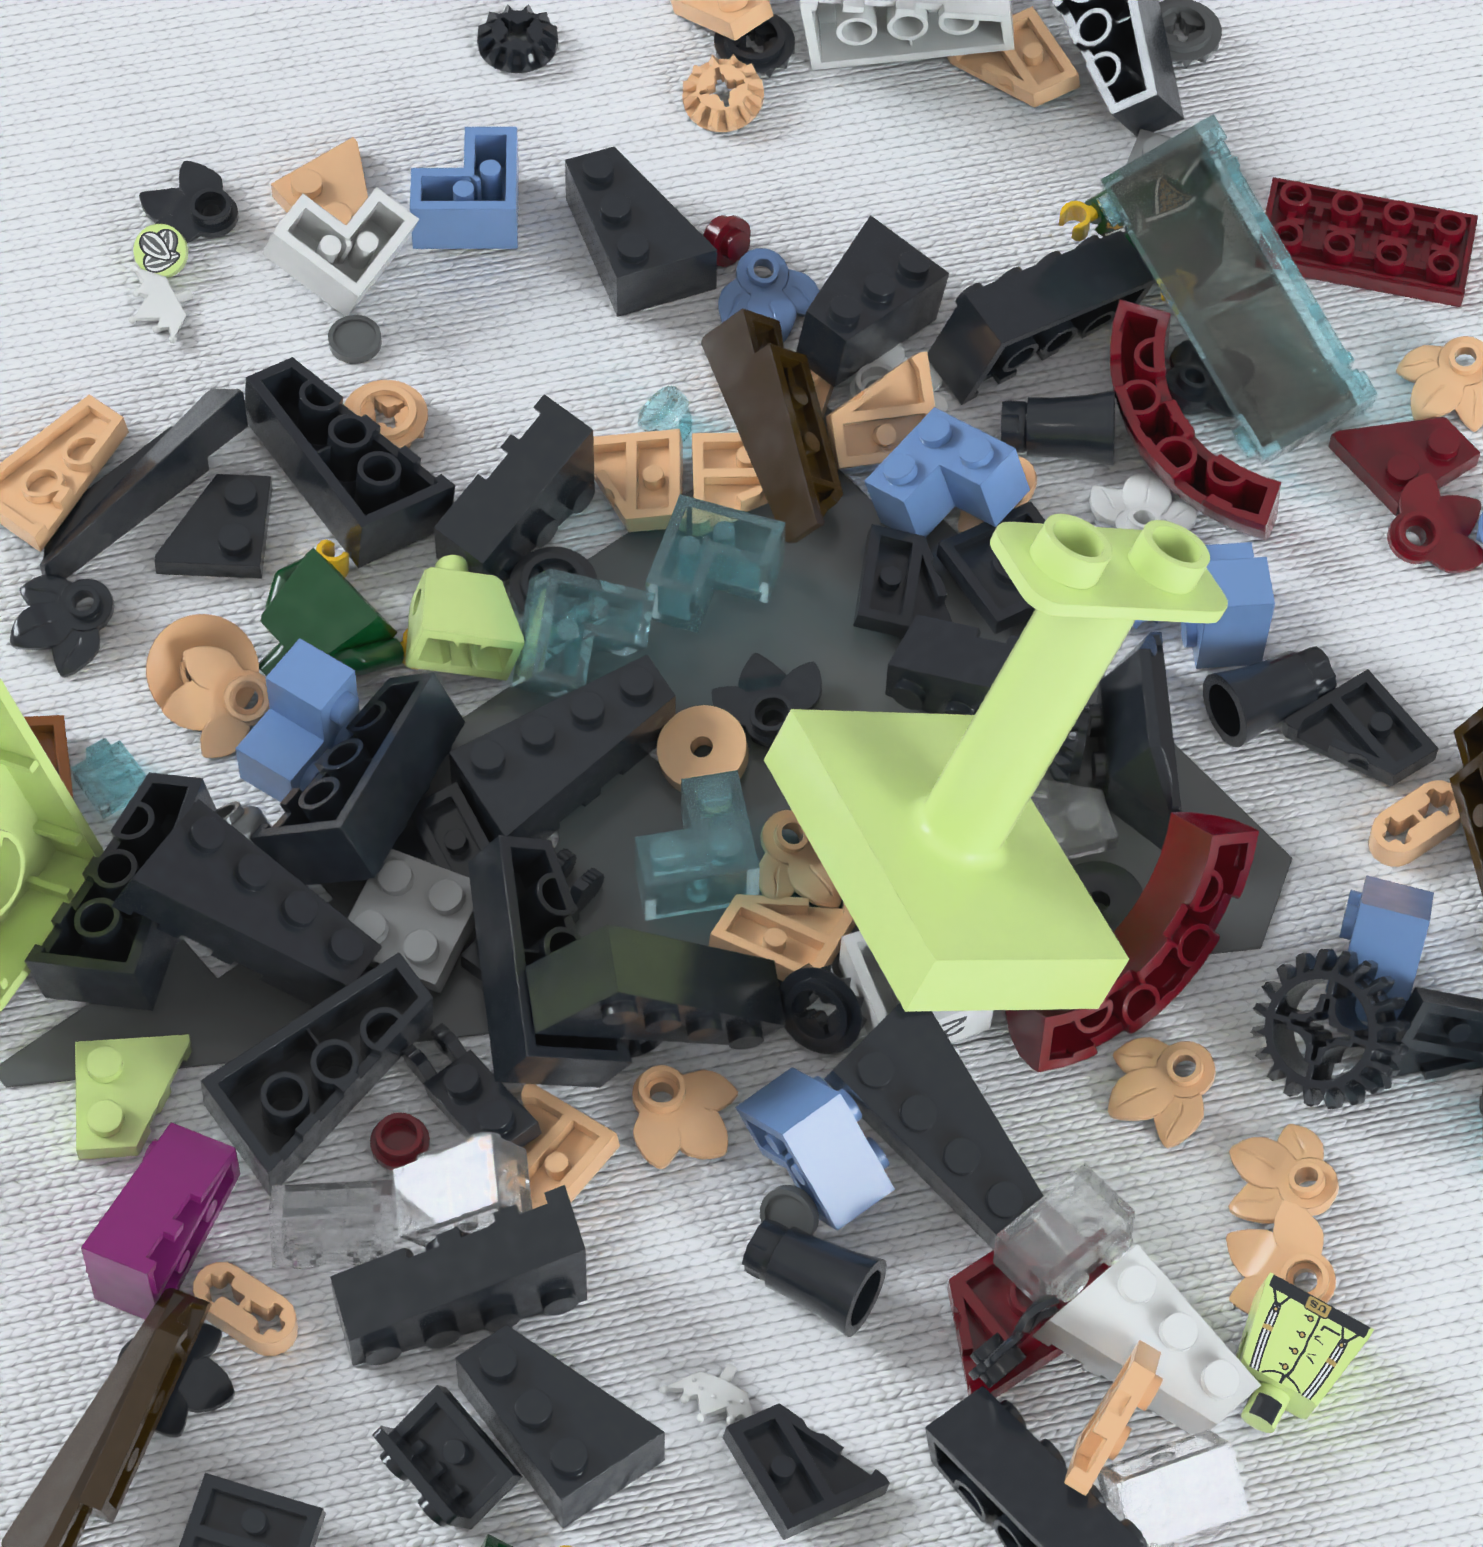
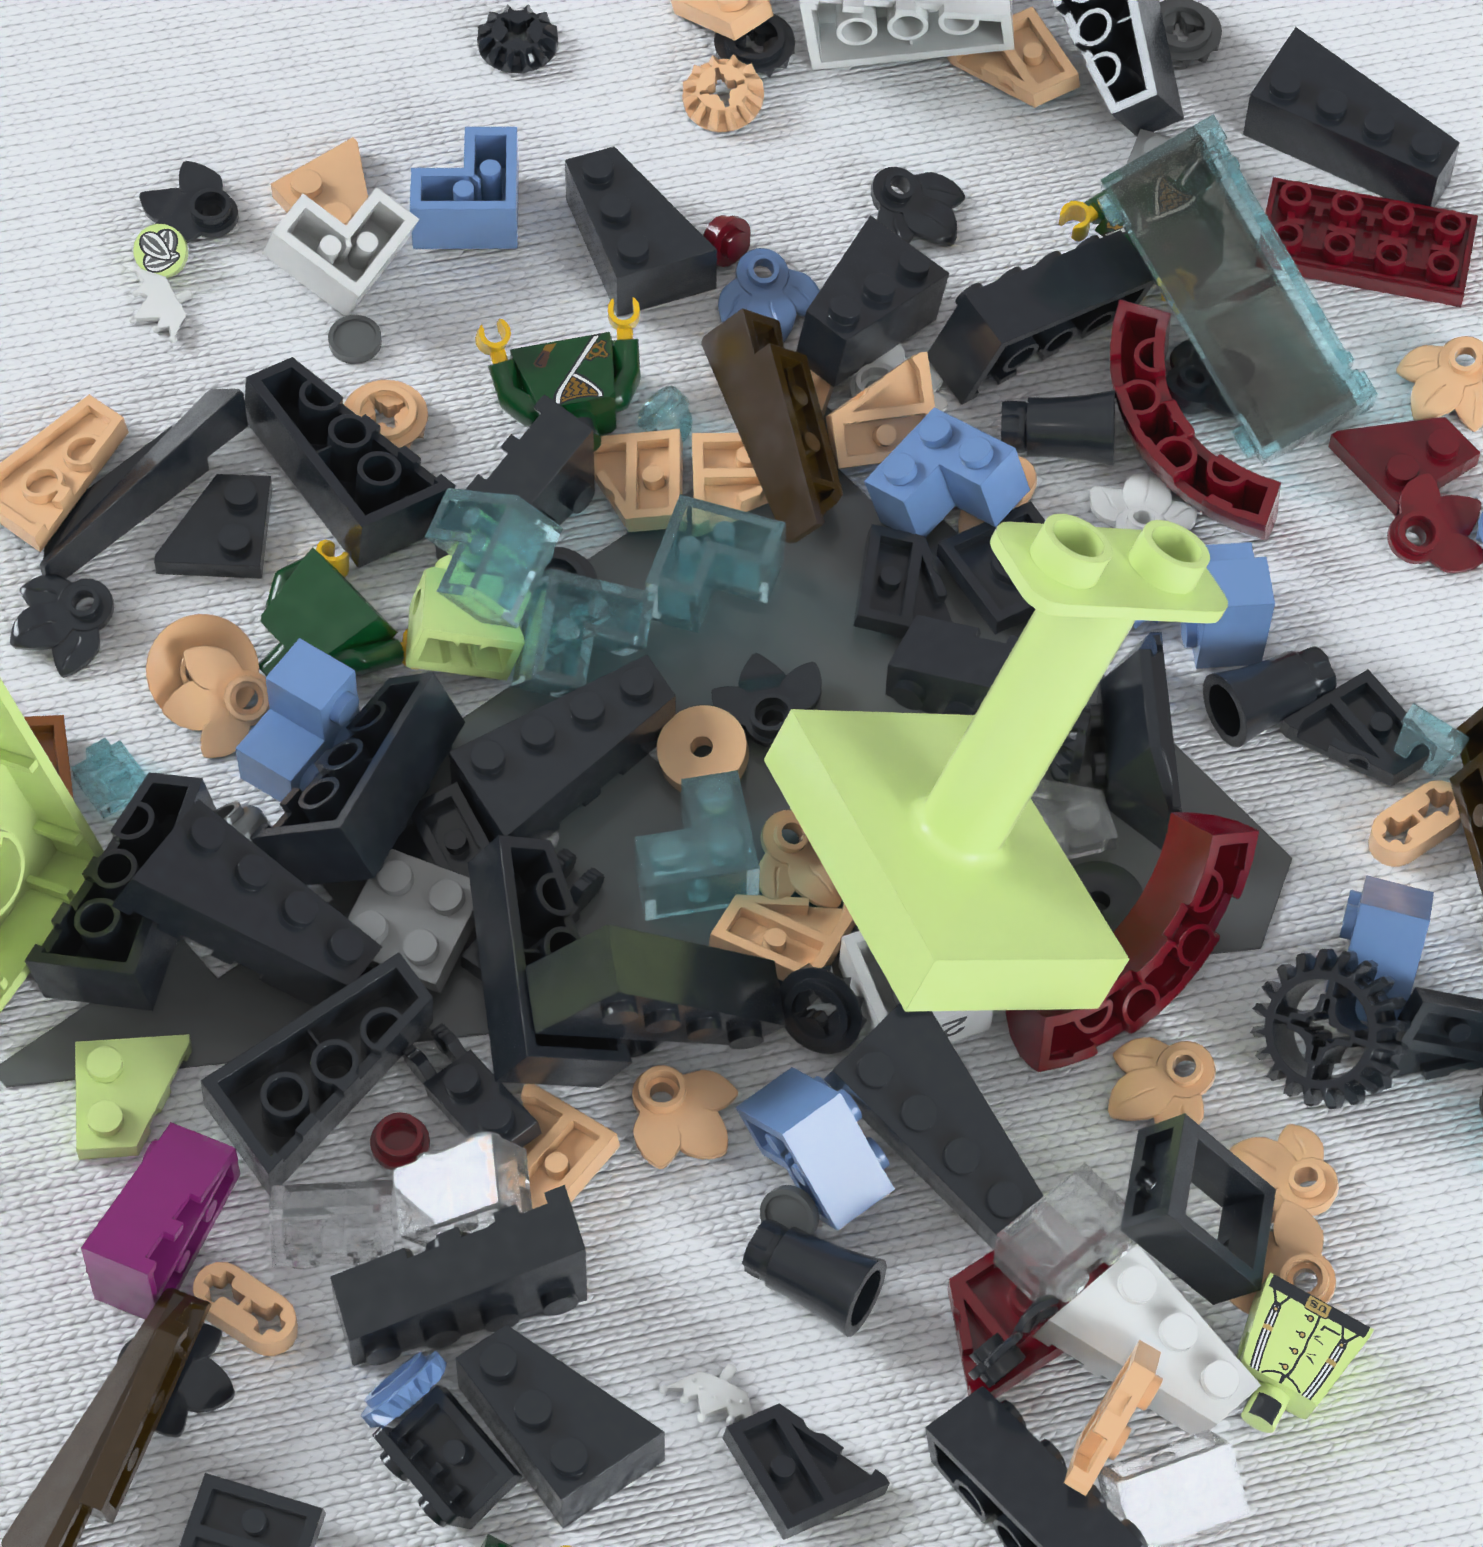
(403, 1388): none -> medium blue gear
(496, 553): none -> clear light blue brick
(582, 374): none -> dark green torso
(922, 209): none -> black plate
(1156, 1218): none -> black window
(1348, 125): none -> black wedge
(1426, 729): none -> clear light blue tile

